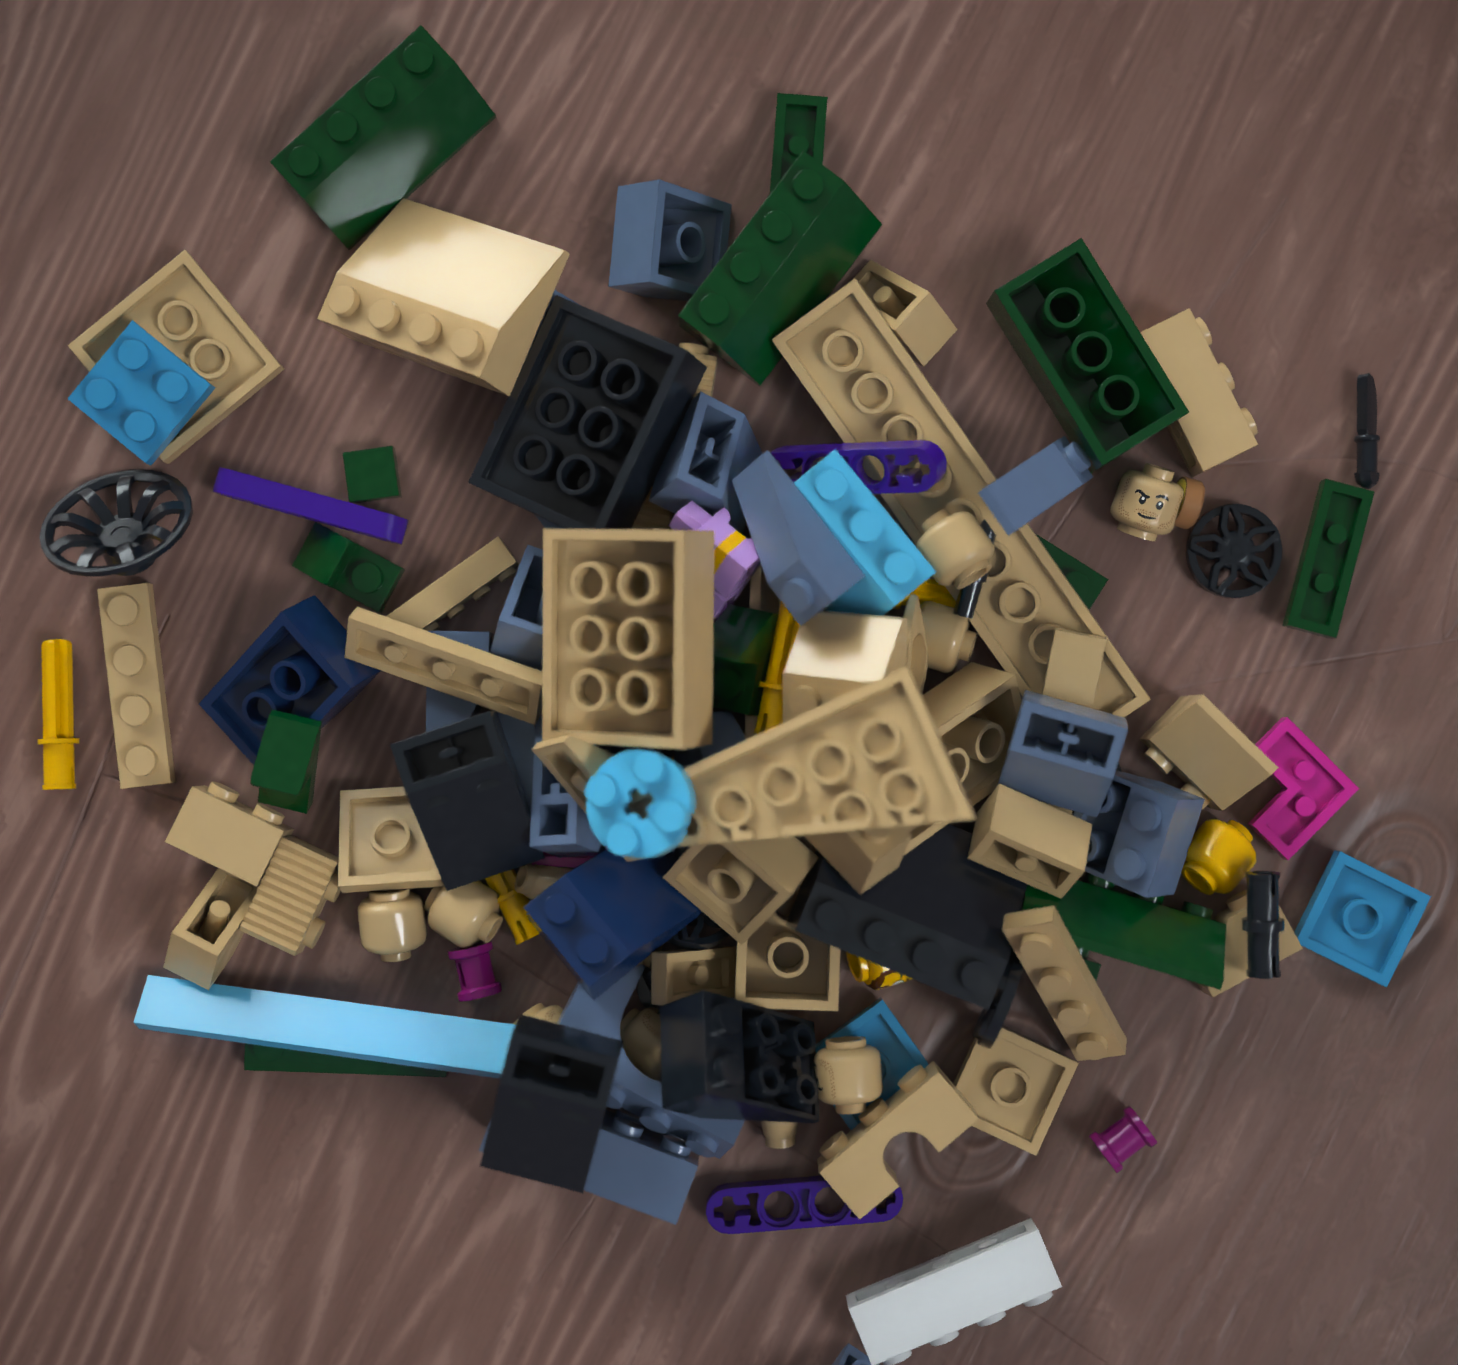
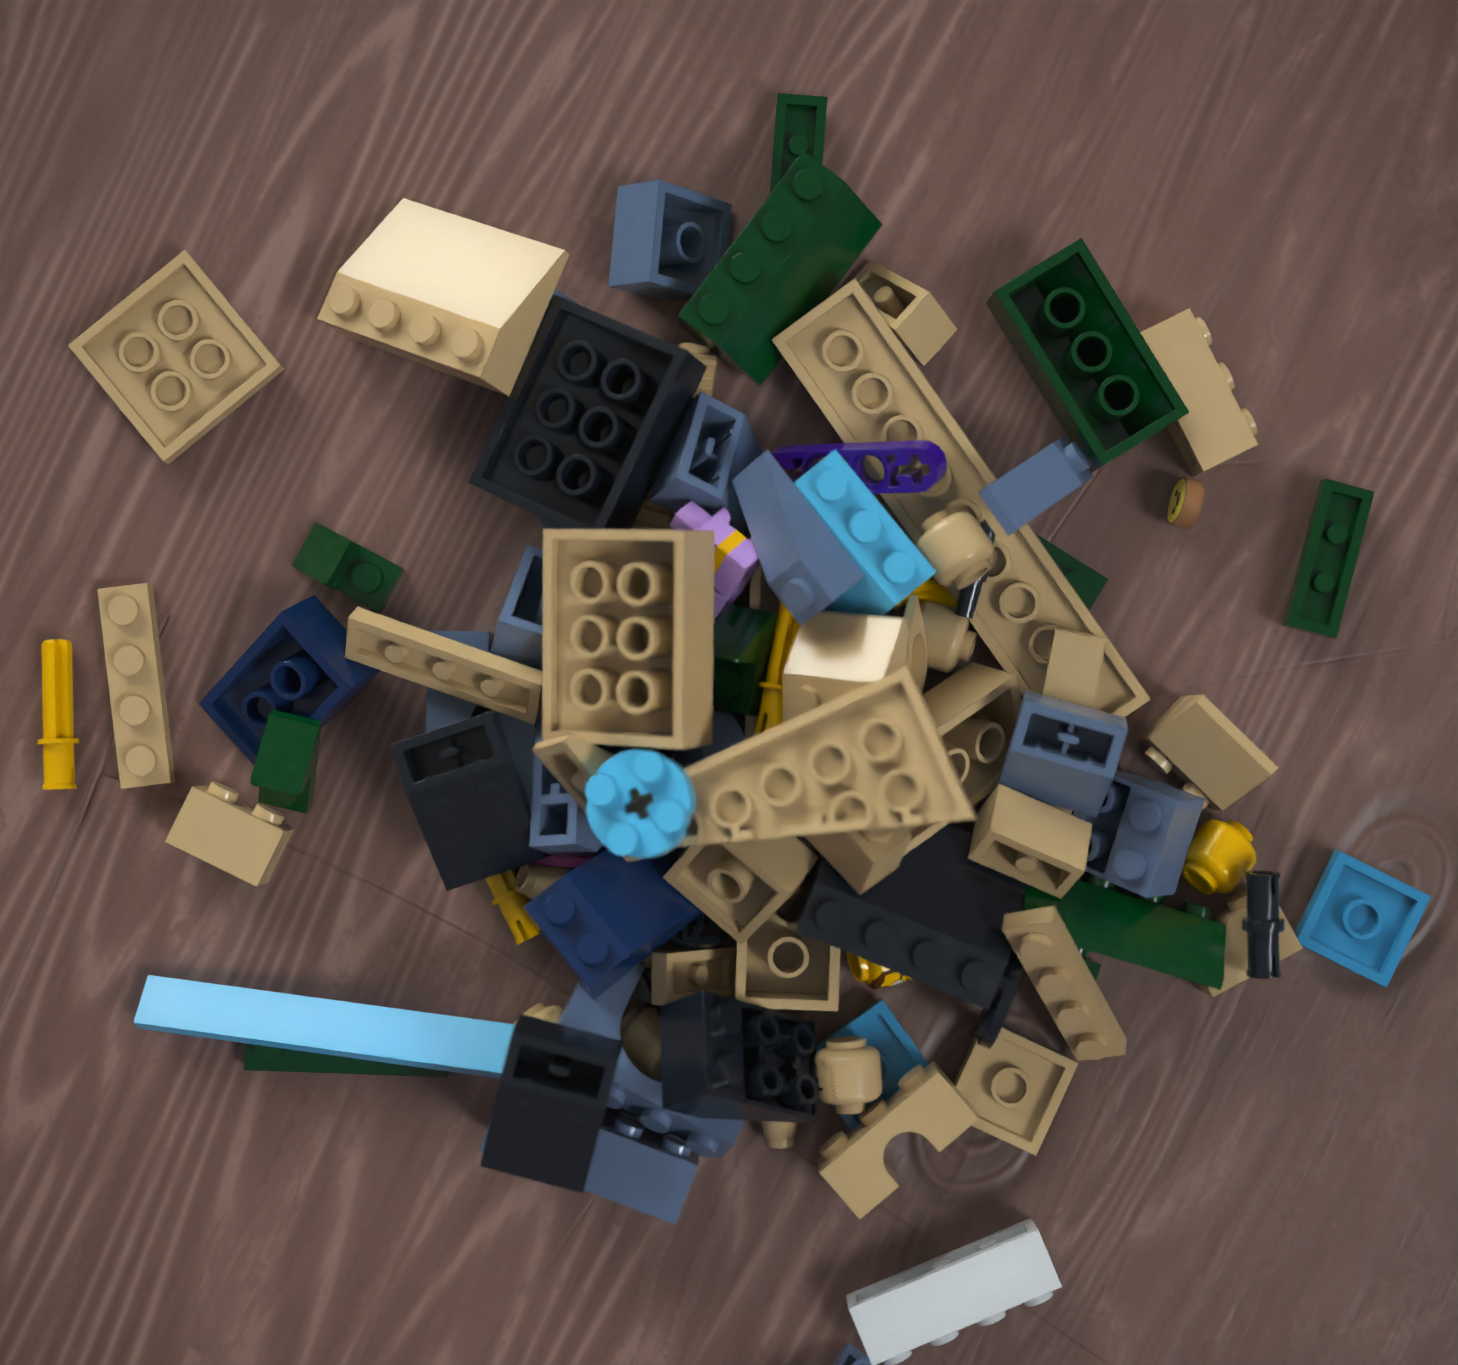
(122, 538): black wheel -> none
(141, 393): dark azure plate -> none
(210, 930): tan slope -> none
(293, 896): tan brick -> none
(310, 506): dark purple beam -> none
(372, 474): dark green tile -> none
(382, 843): tan plate -> none
(384, 137): dark green slope -> none
(392, 923): tan head -> none
(458, 586): tan piece -> none
(464, 913): tan head -> none
(475, 971): magenta bush -> none
(804, 1212): dark purple beam -> none
(1123, 1139): magenta bush -> none
(1147, 502): tan head -> none
(1234, 551): black wheel -> none
(1309, 793): dark pink plate -> none
(1366, 428): black piece -> none

